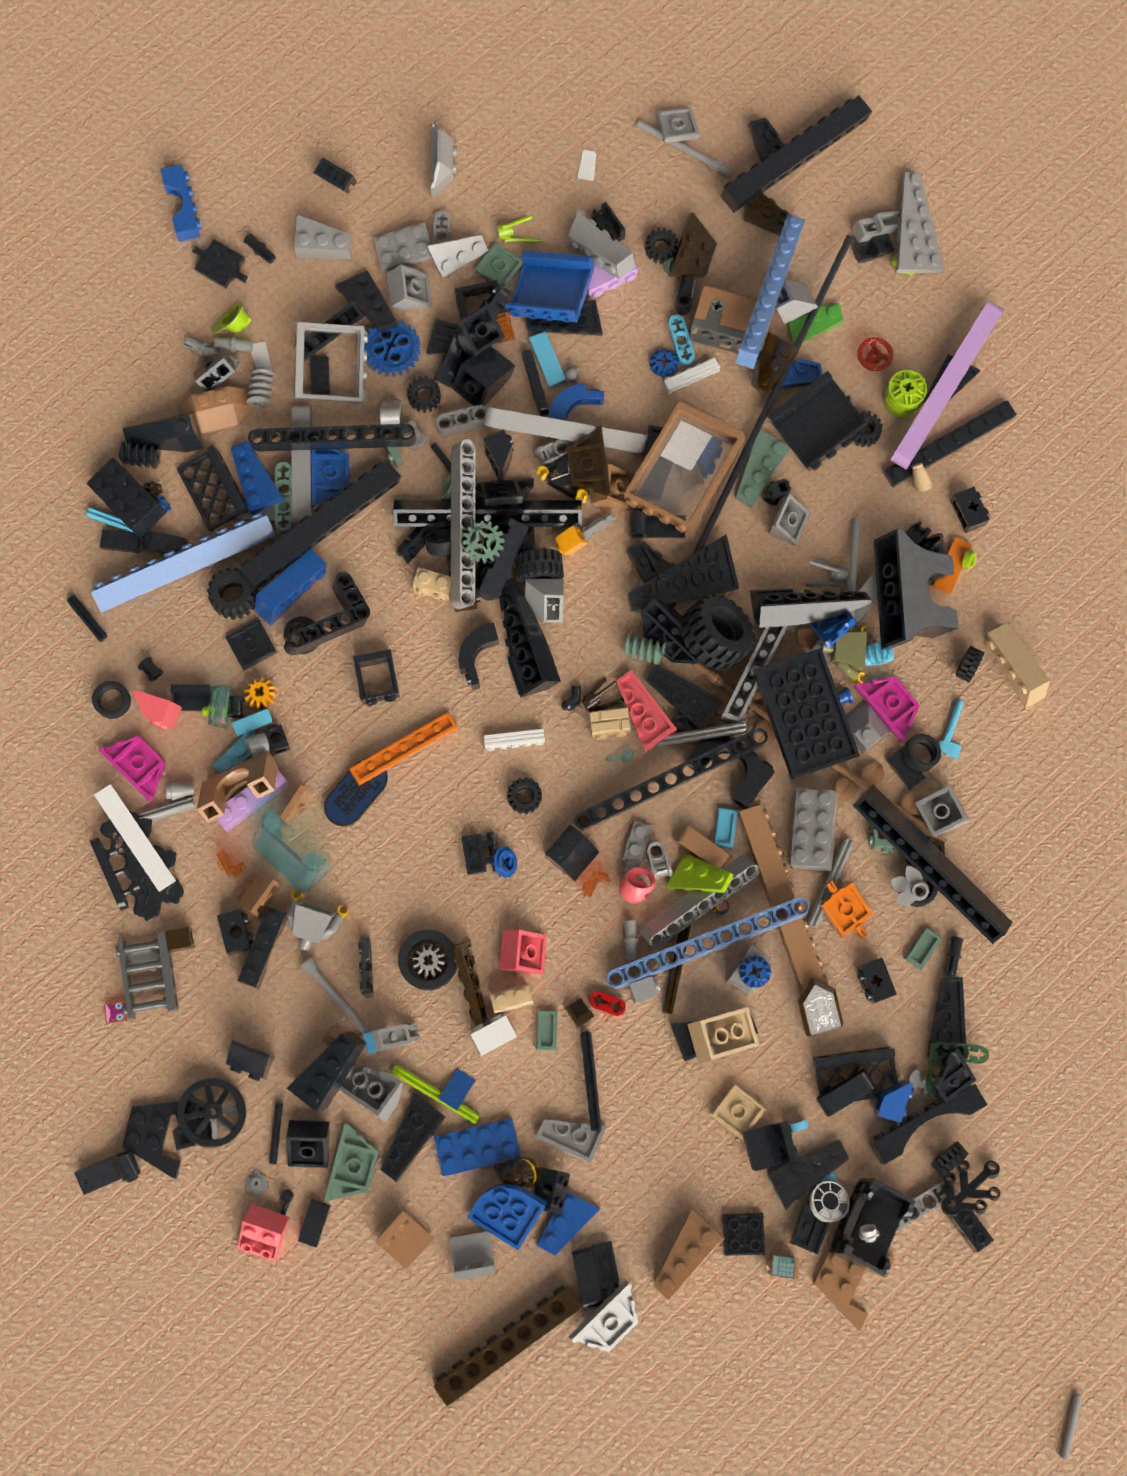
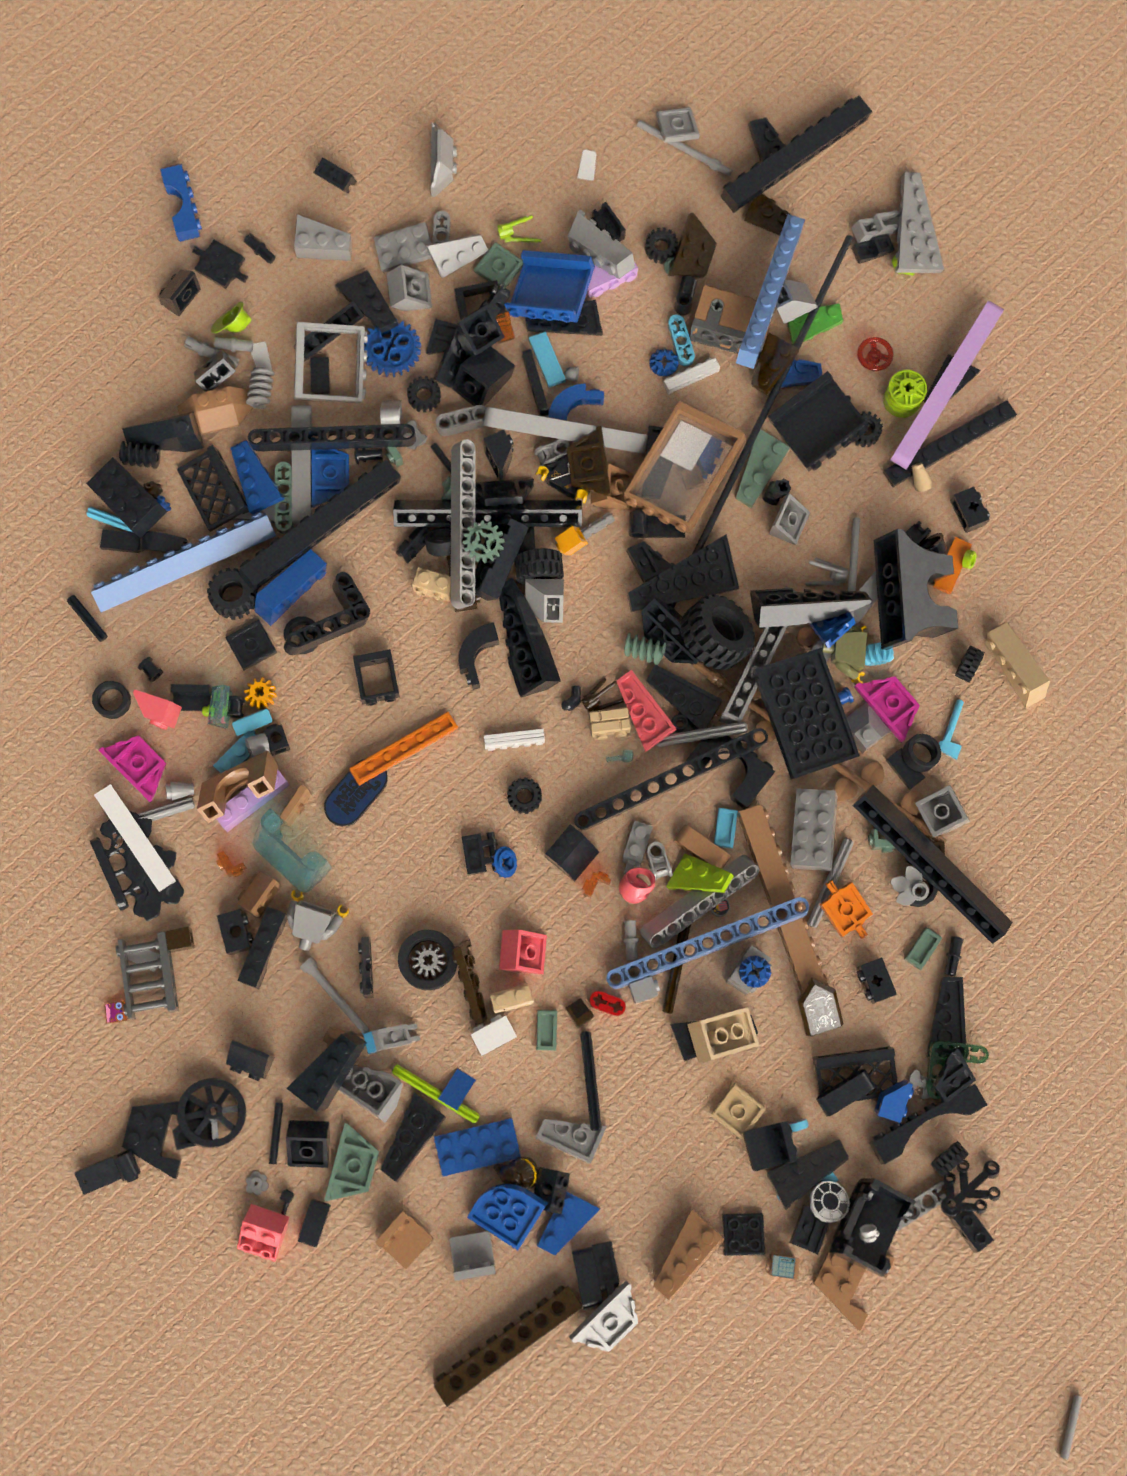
(179, 291): none -> black slope
(367, 454): none -> black pin

